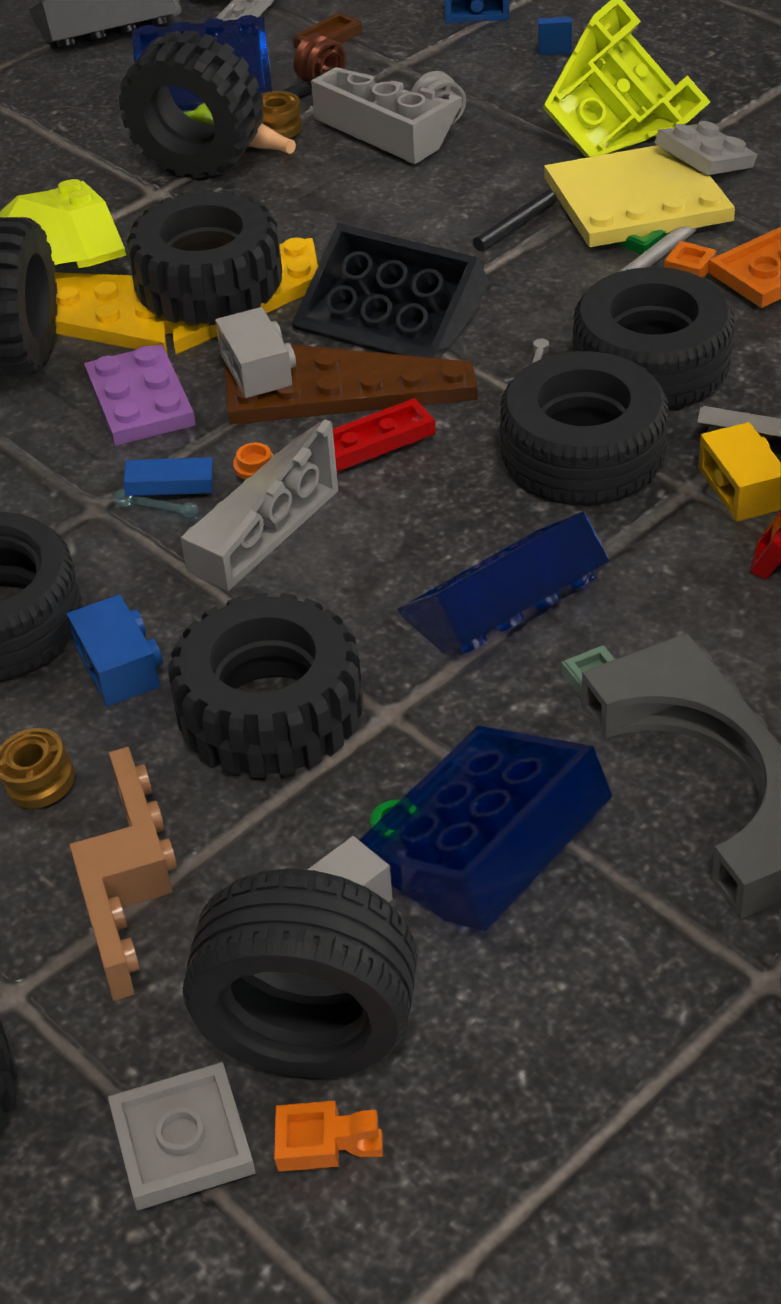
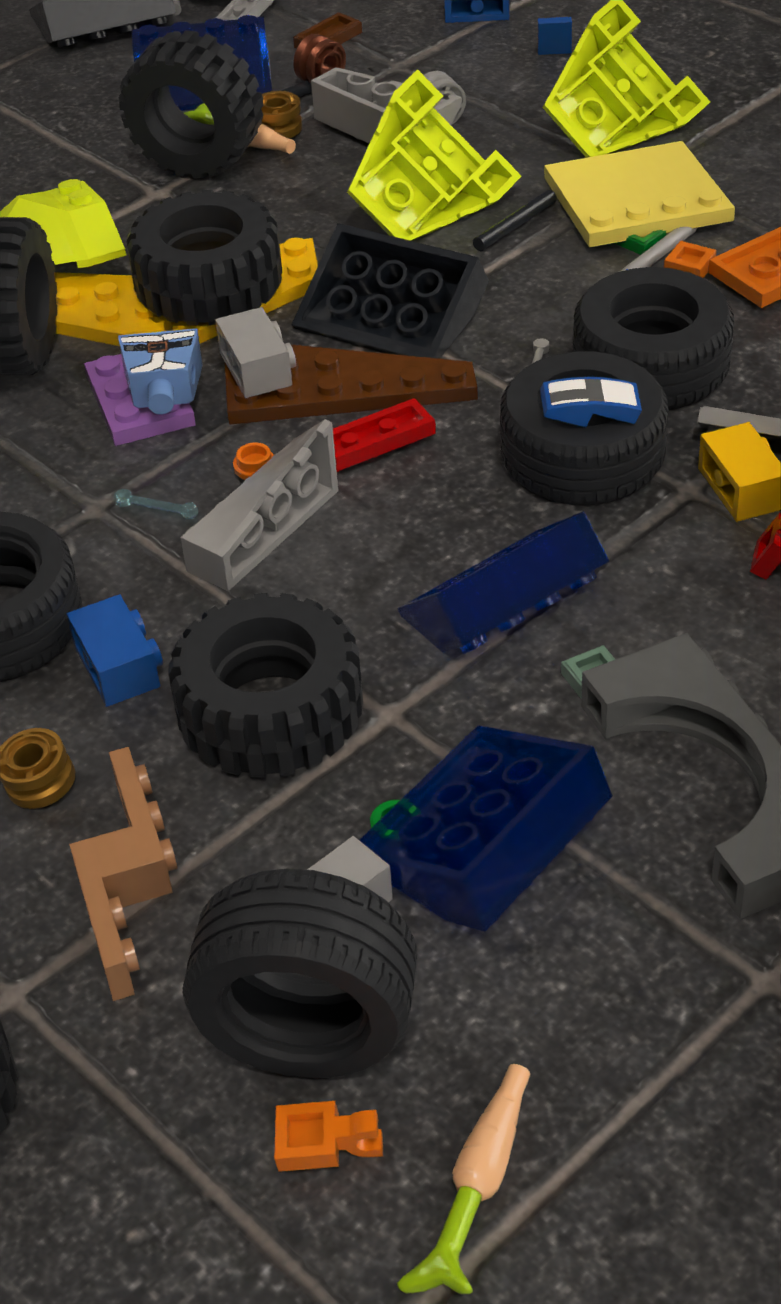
(161, 368): none -> medium blue torso
(168, 476): blue tile -> none
(180, 1136): light grey plate -> none
(422, 170): none -> neon yellow wedge
(476, 1178): none -> piece
(579, 398): none -> slope
(706, 148): light grey plate -> none

